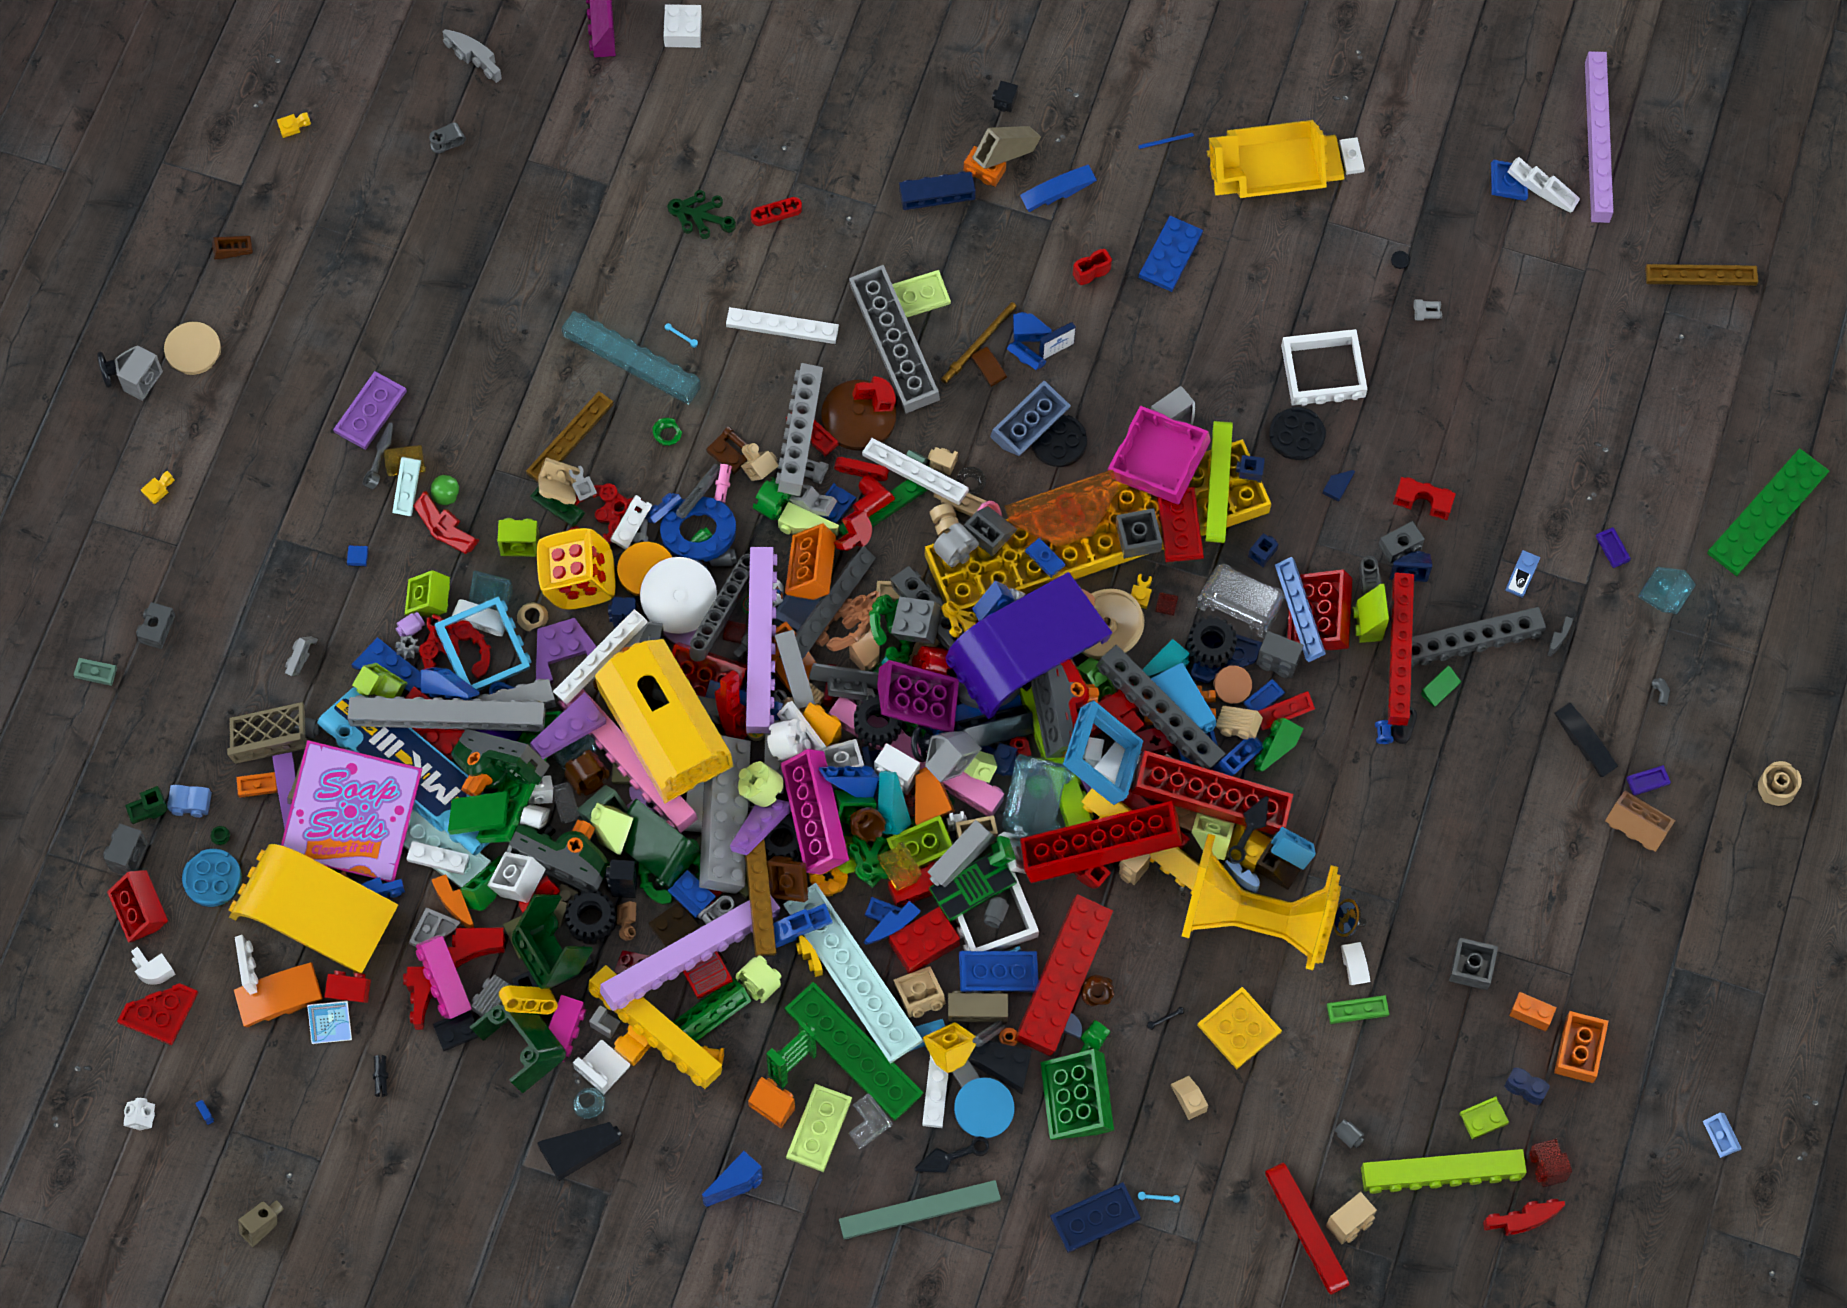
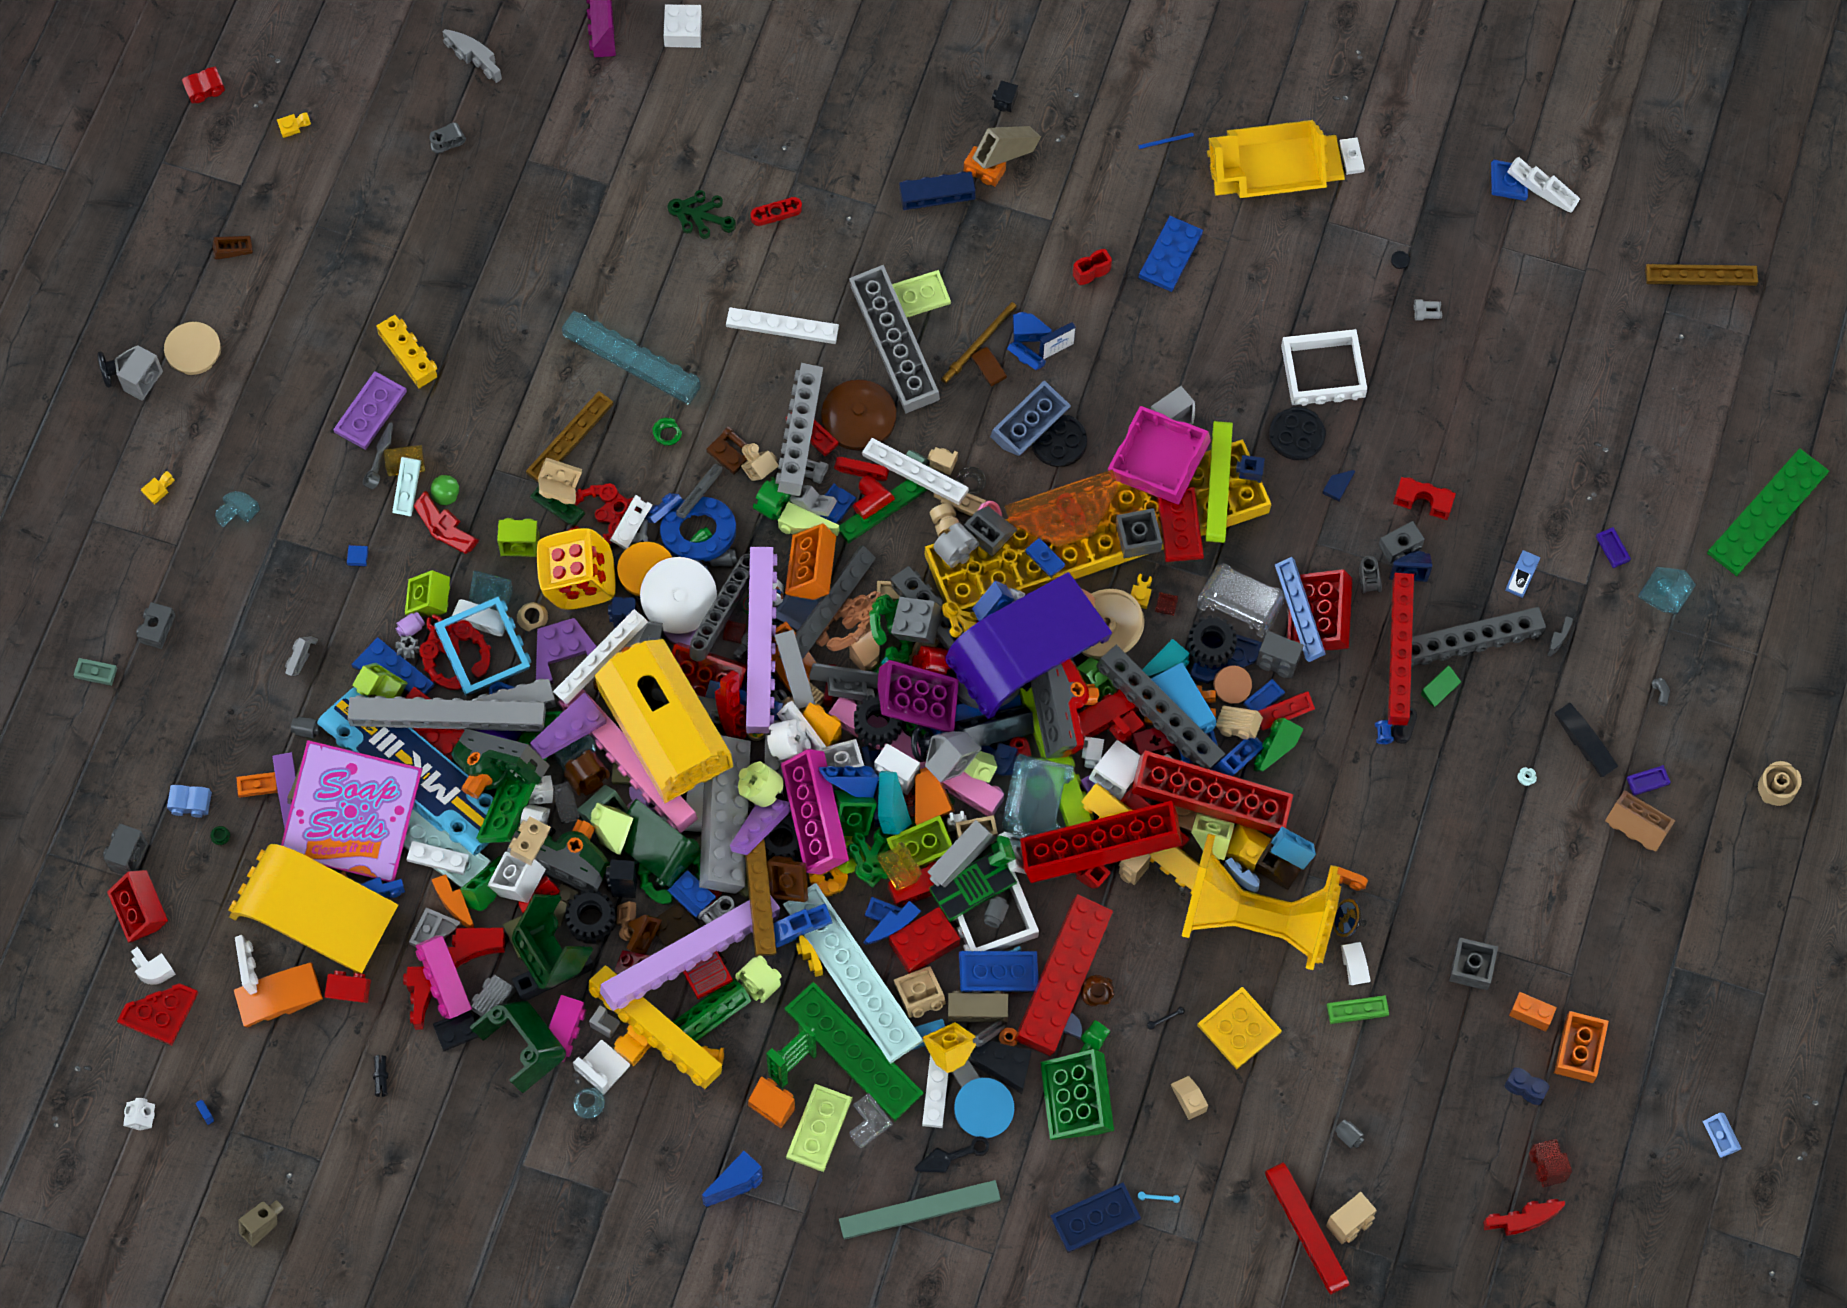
(149, 806): dark green brick -> none
(203, 85): none -> red brick
(212, 877): dark azure tile -> none
(239, 504): none -> clear light blue brick
(267, 746): dark tan fence -> none
(329, 1022): piece -> none
(406, 351): none -> yellow brick
(445, 682): blue slope -> none
(478, 813): green tile -> none
(528, 1000): yellow beam -> none
(529, 841): none -> tan brick
(576, 1149): black slope -> none
(583, 486): light grey plate -> none
(645, 930): none -> reddish brown slope
(693, 343): medium azure hinge -> none
(722, 483): bright pink pin -> none
(858, 529): red brick -> none
(867, 824): reddish brown hair -> none
(879, 391): red brick -> none
(1058, 187): blue slope -> none
(1074, 761): dark azure window -> none
(1255, 819): black piece -> none
(1260, 556): dark blue brick -> none
(1352, 879): none -> orange plate
(1371, 615): lime slope -> none
(1443, 1170): lime brick -> none
(1484, 1118): lime plate -> none
(1523, 779): none -> light aqua plate
(1599, 137): lavender brick -> none

